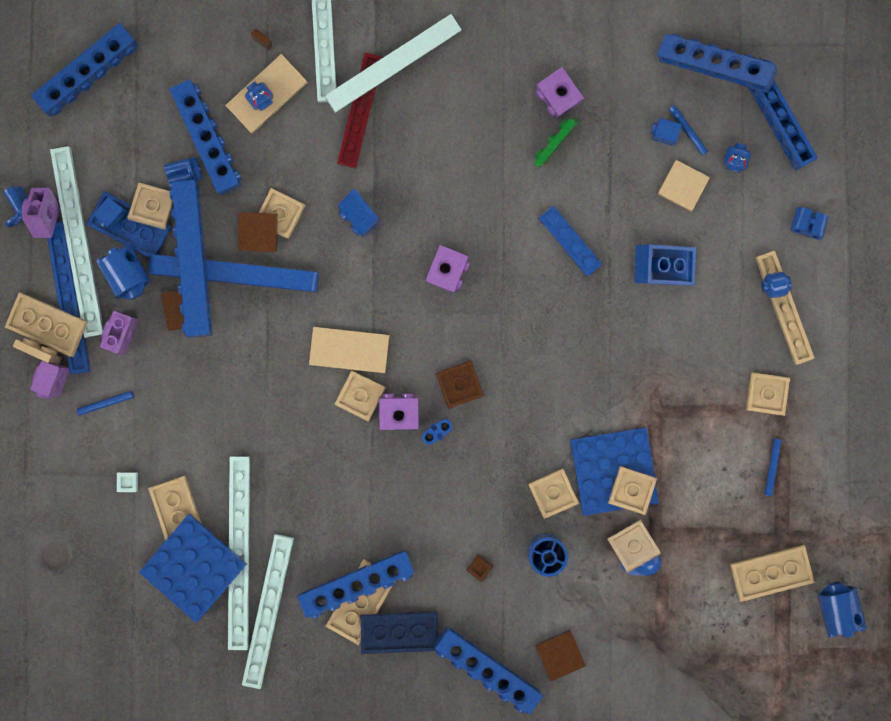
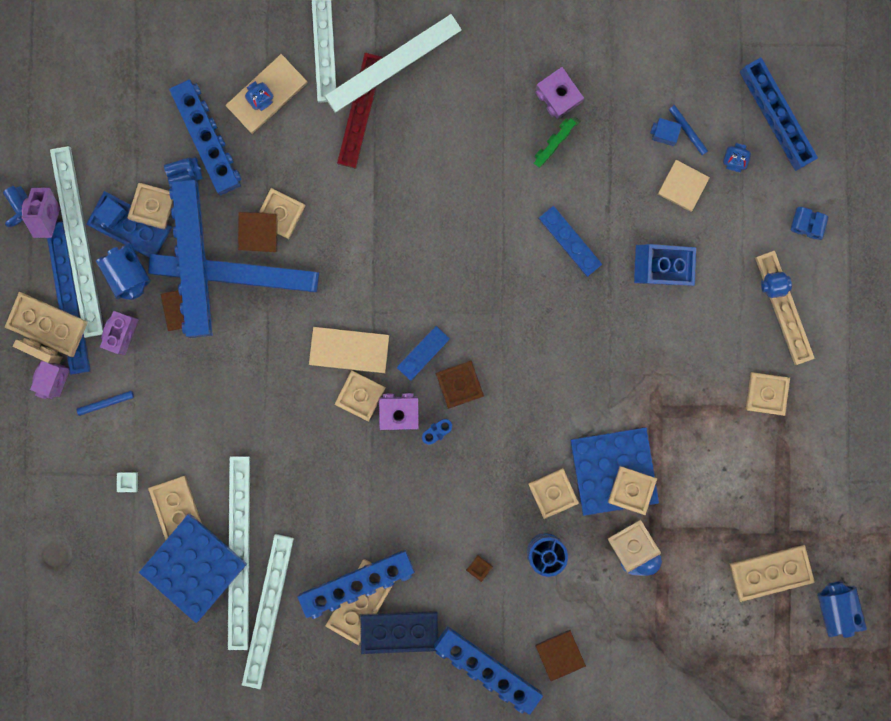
(75, 69): blue brick -> none
(261, 39): reddish brown tile -> none
(358, 213): blue slope -> none
(423, 353): none -> blue slope
(451, 280): medium lavender brick -> none
(761, 81): blue brick -> none
(773, 467): blue piece -> none

